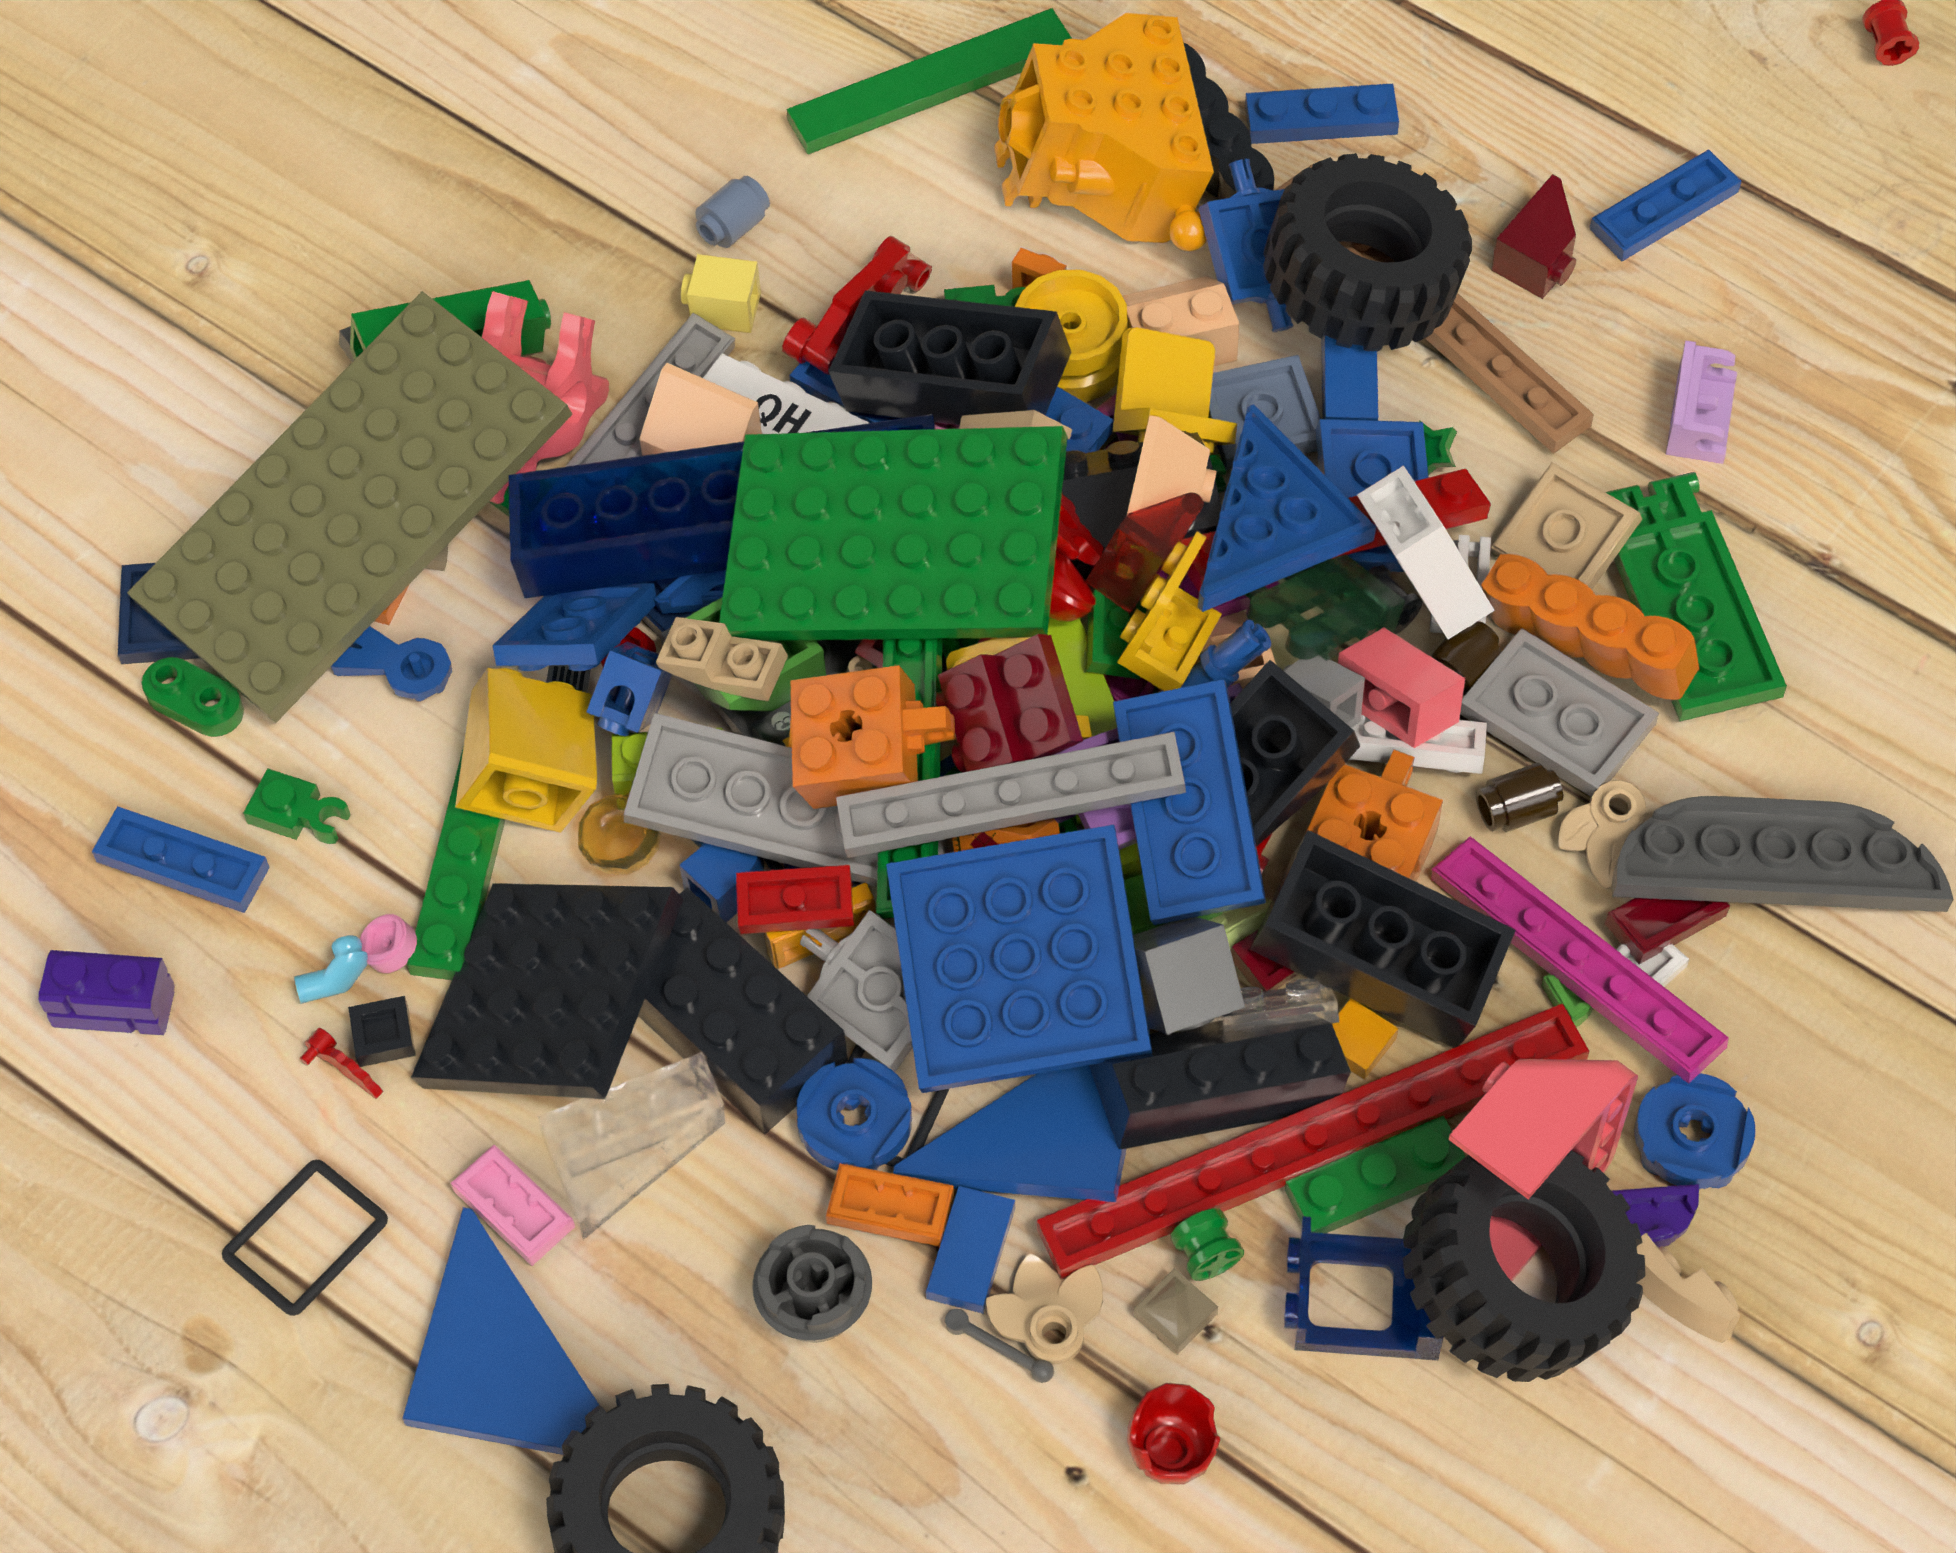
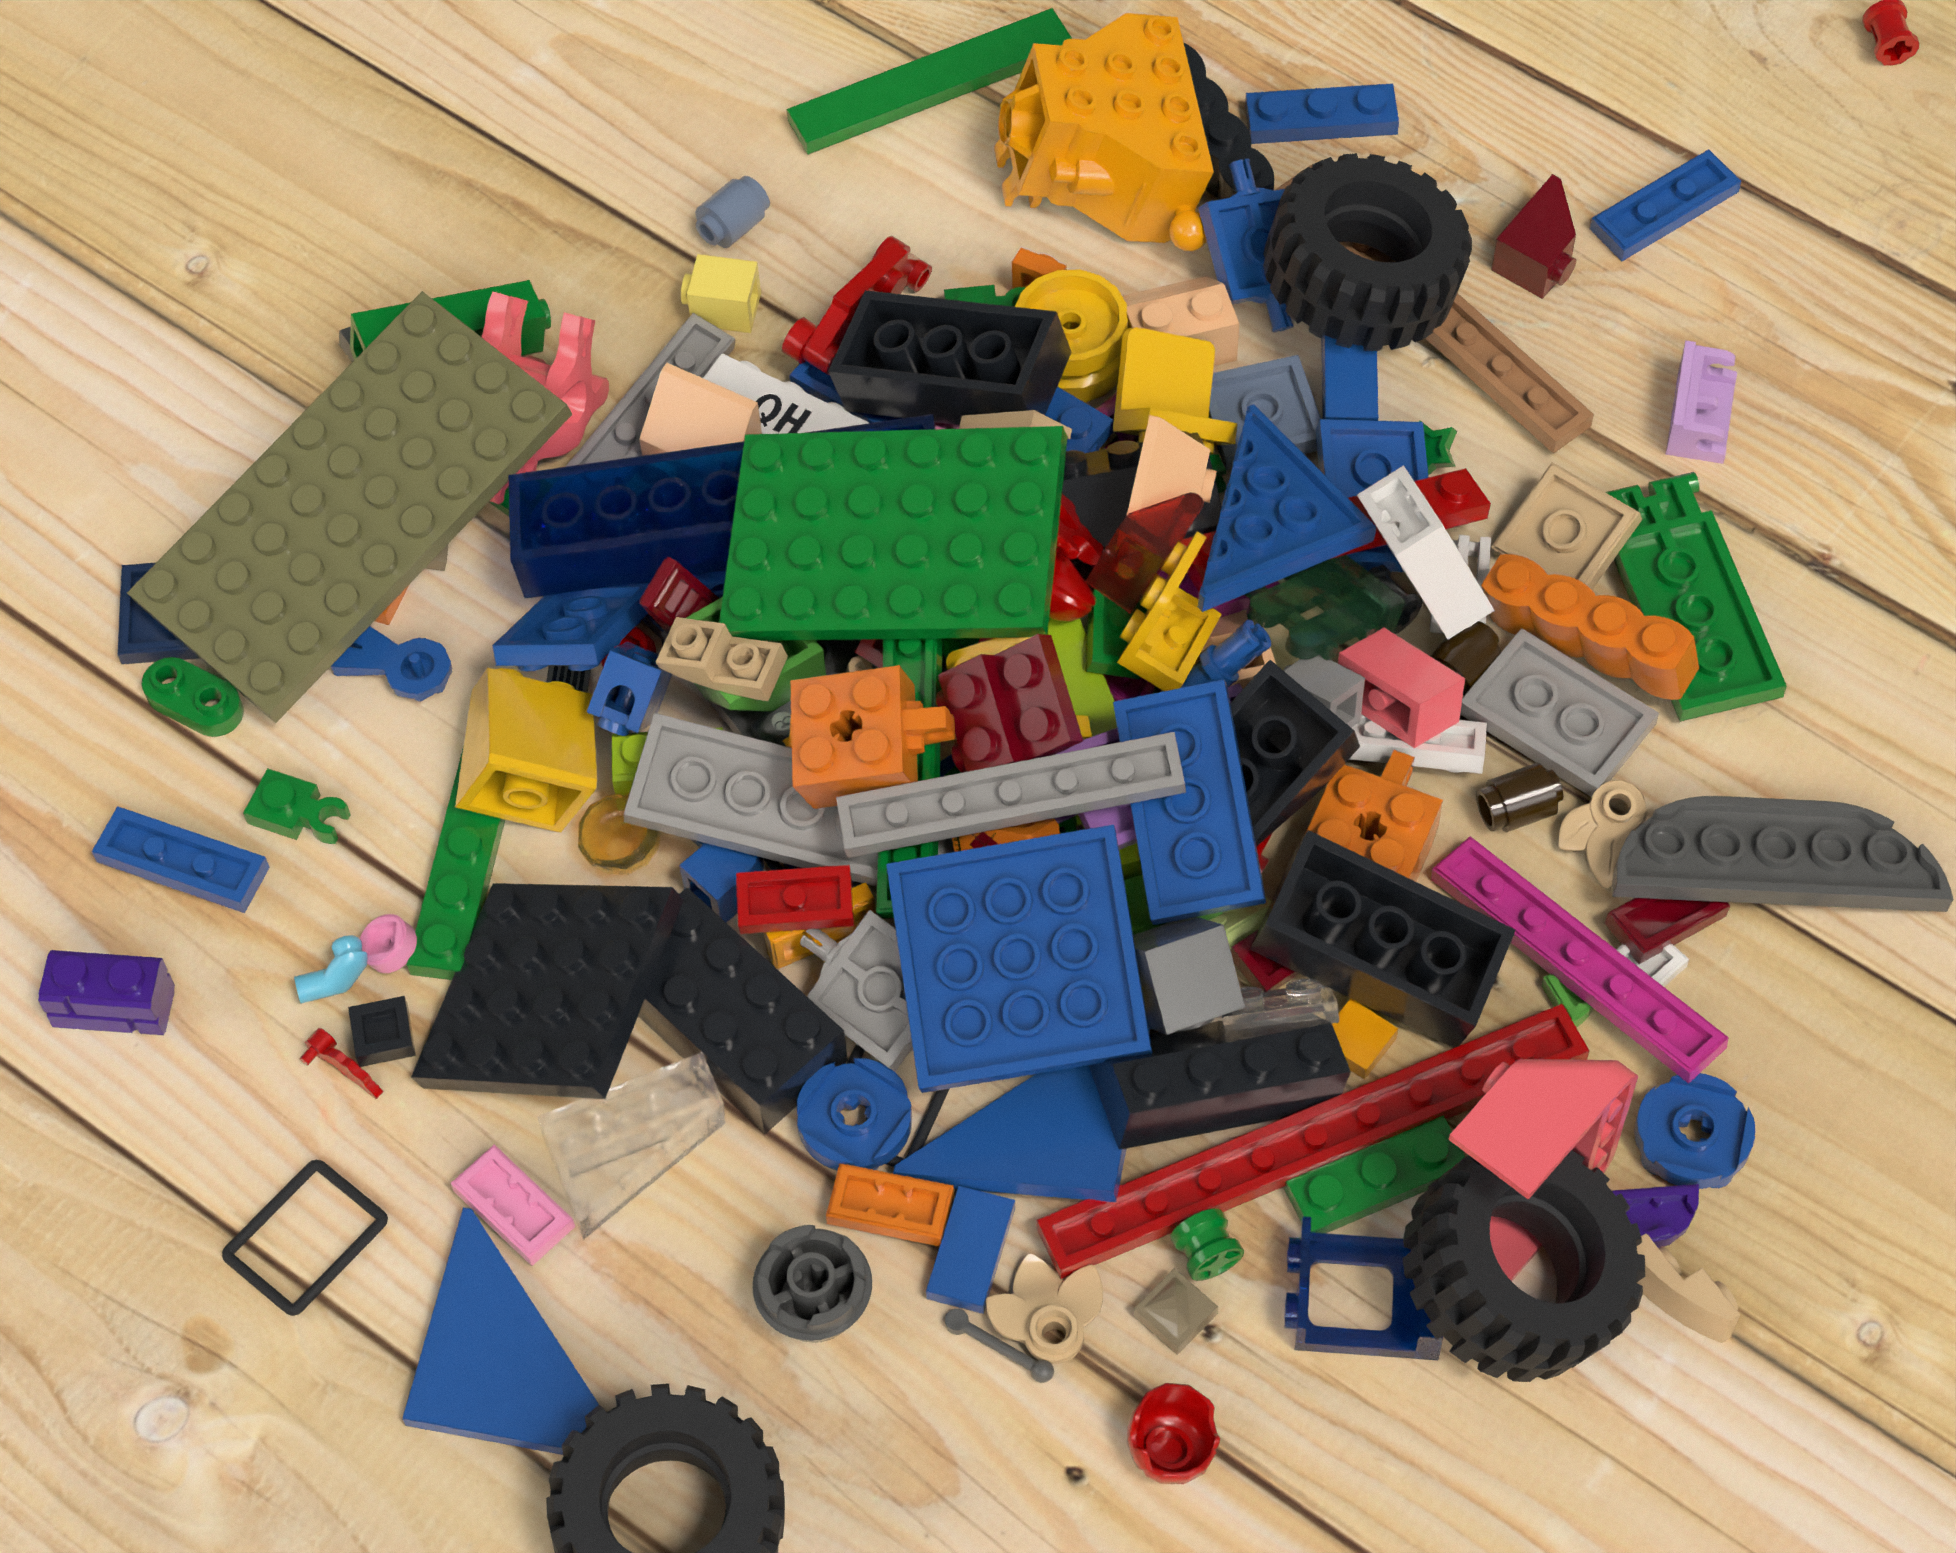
(674, 594): none -> dark red slope

